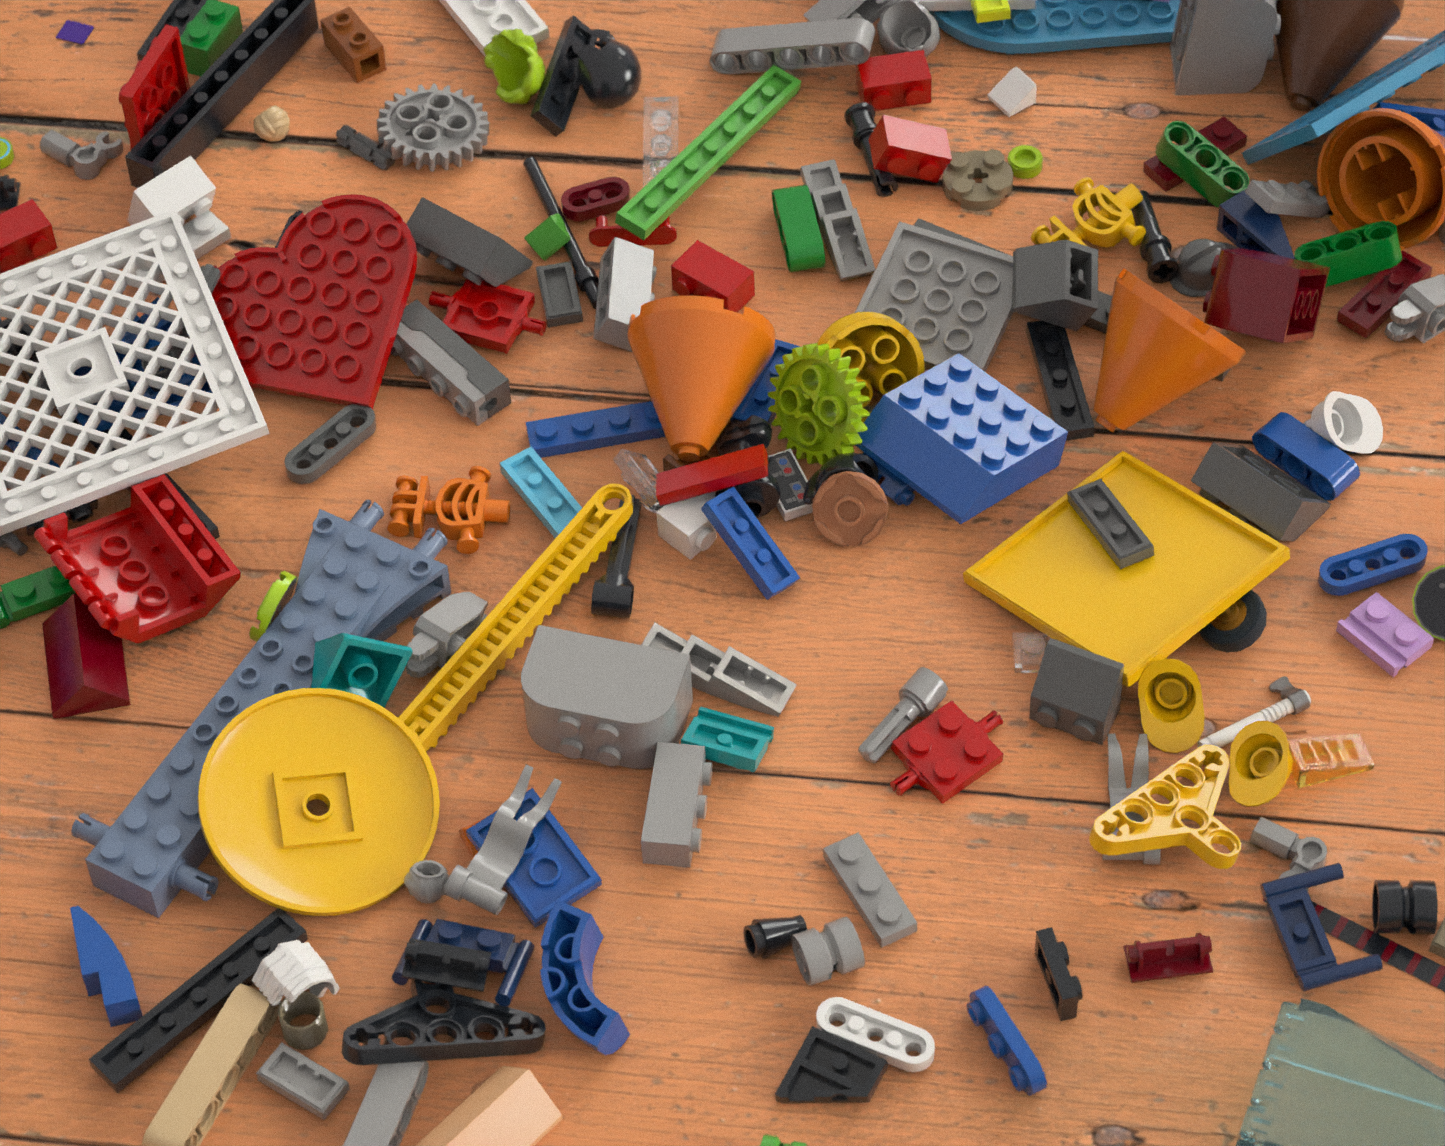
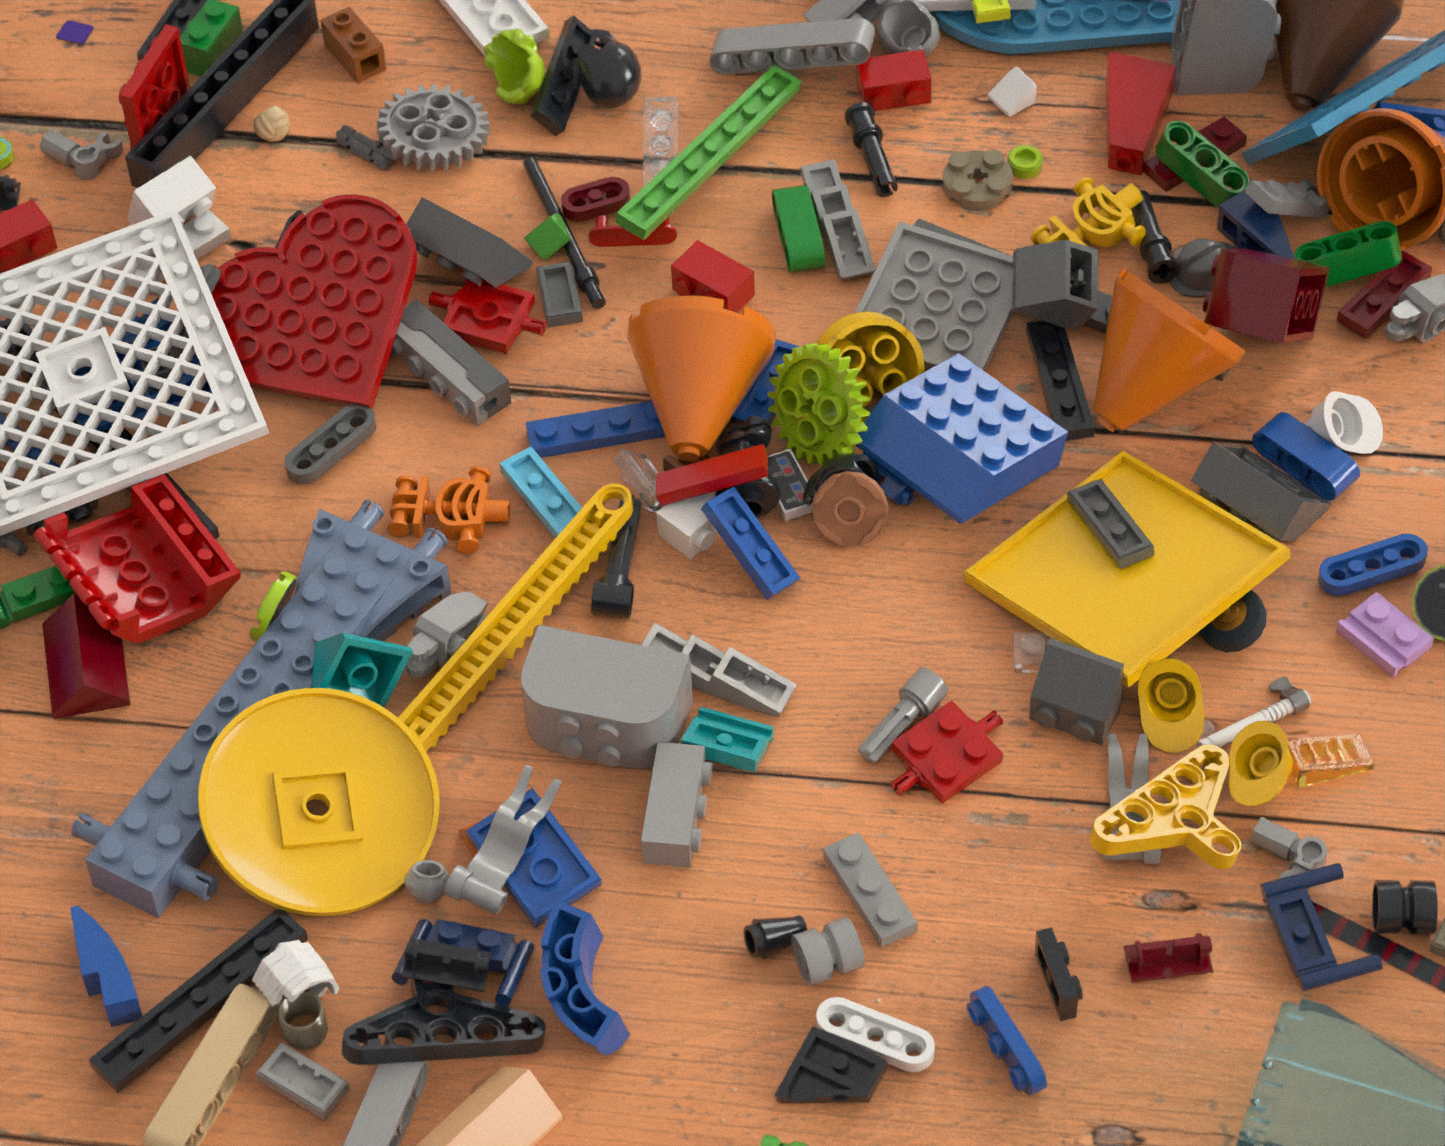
(622, 288): brick -> none
(910, 148): red brick -> none
(1136, 104): none -> red slope

